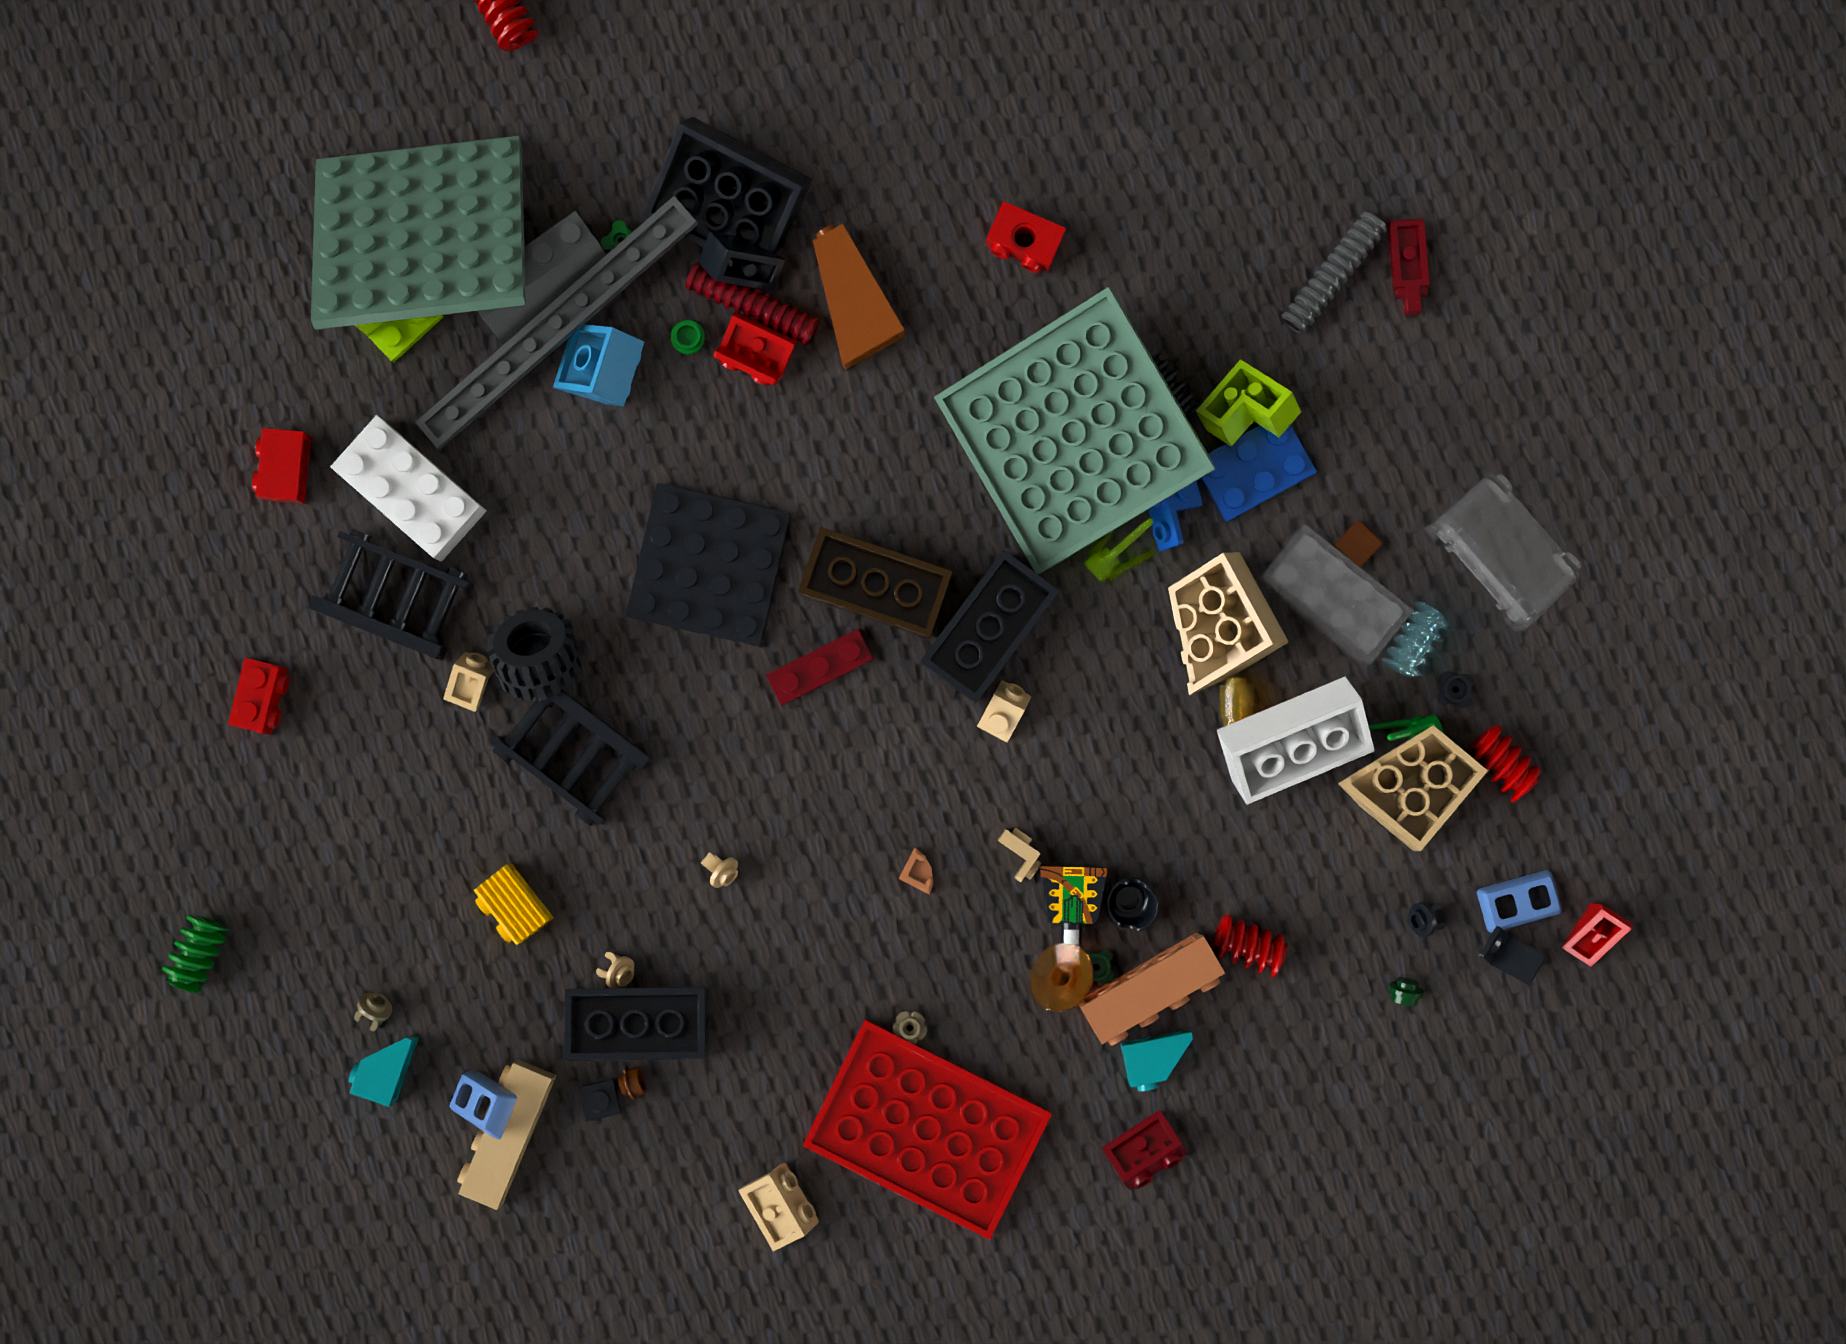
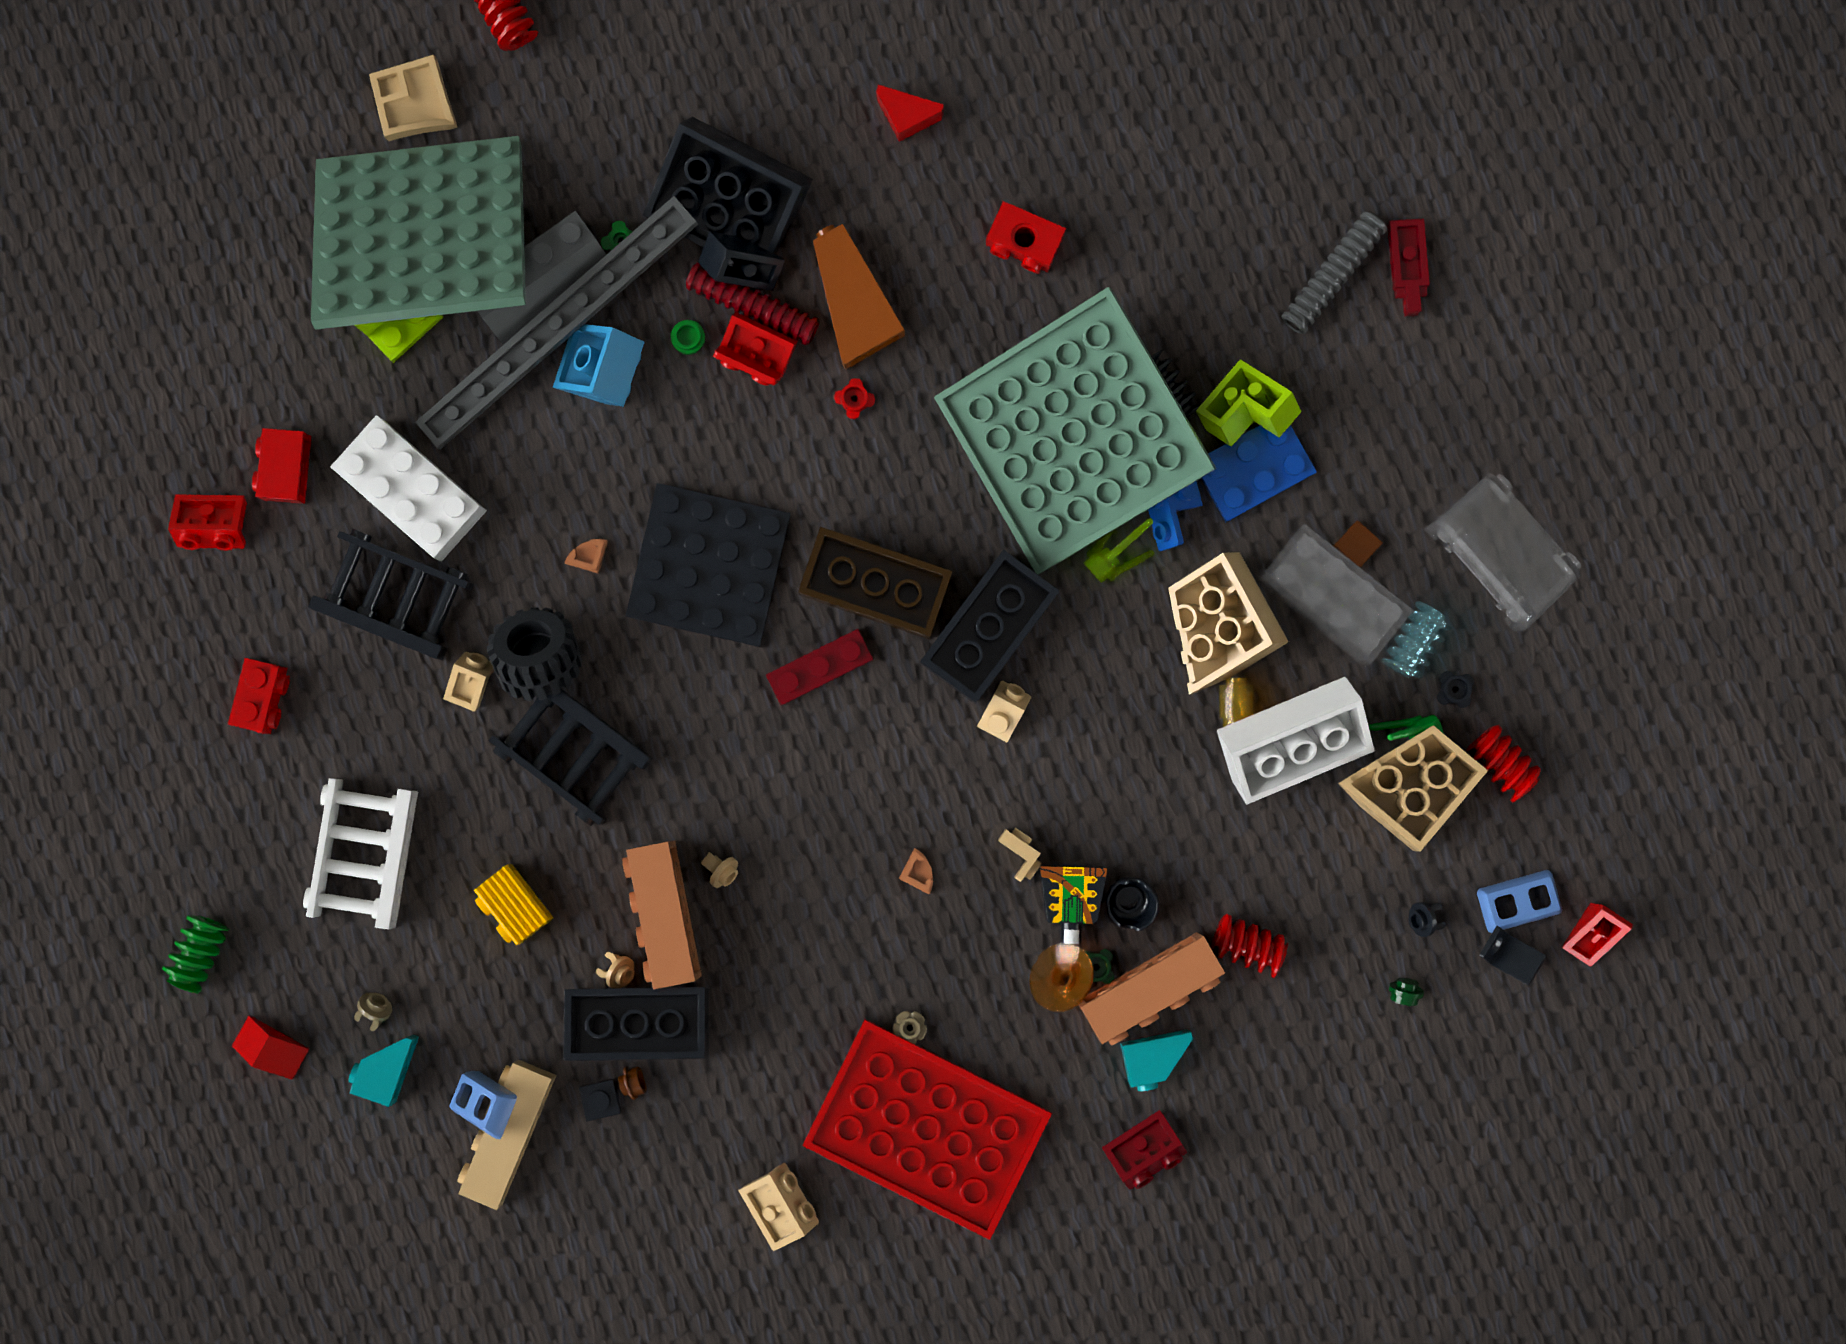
(208, 521): none -> red bracket
(269, 1049): none -> red slope
(388, 875): none -> white fence
(412, 99): none -> tan plate
(588, 555): none -> nougat tile
(663, 915): none -> nougat brick
(854, 388): none -> red plate
(907, 112): none -> red slope

